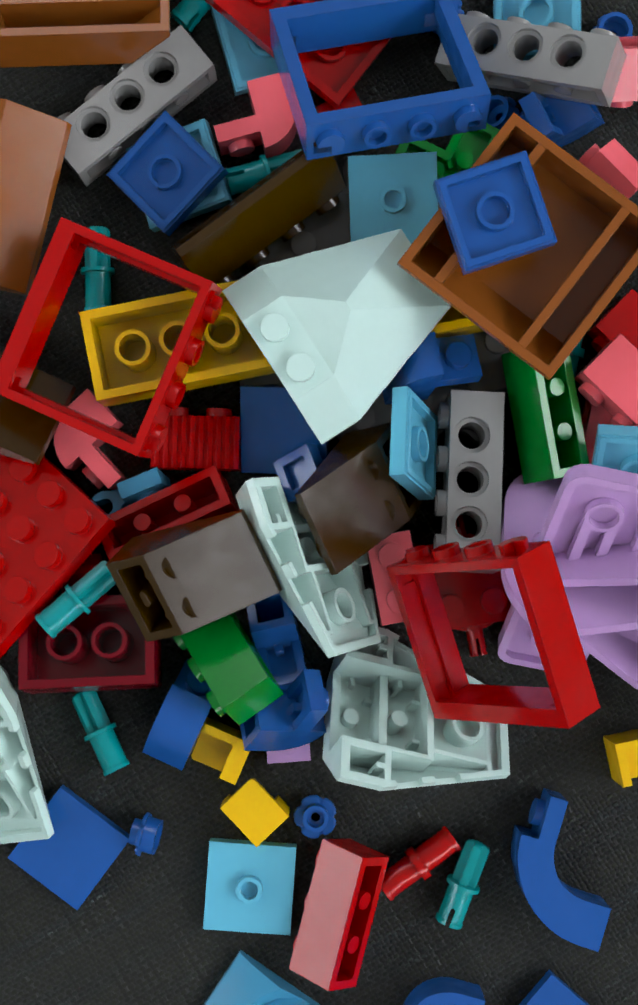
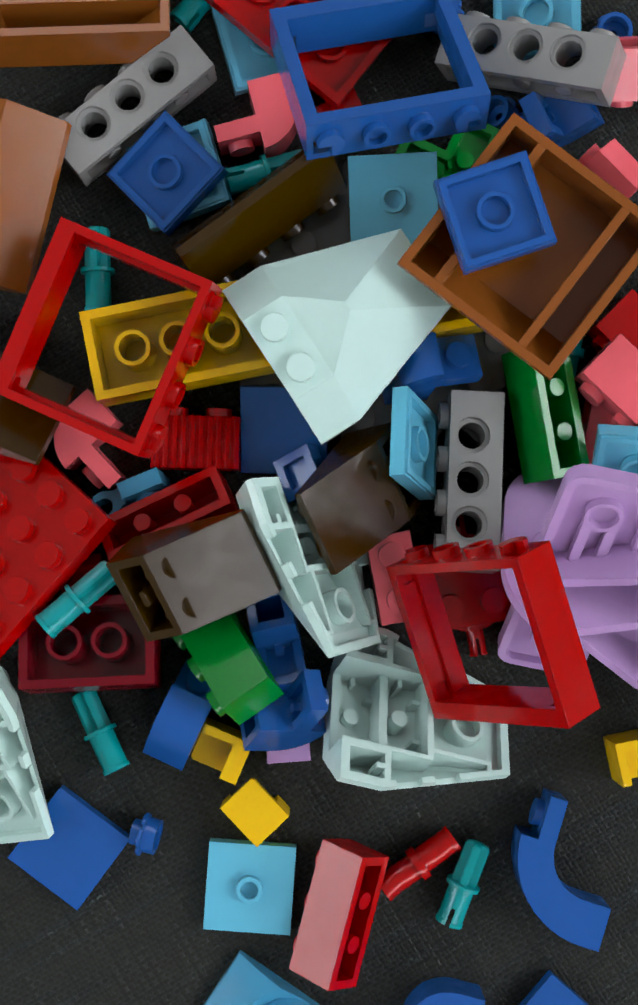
(315, 804): blue plate -> none

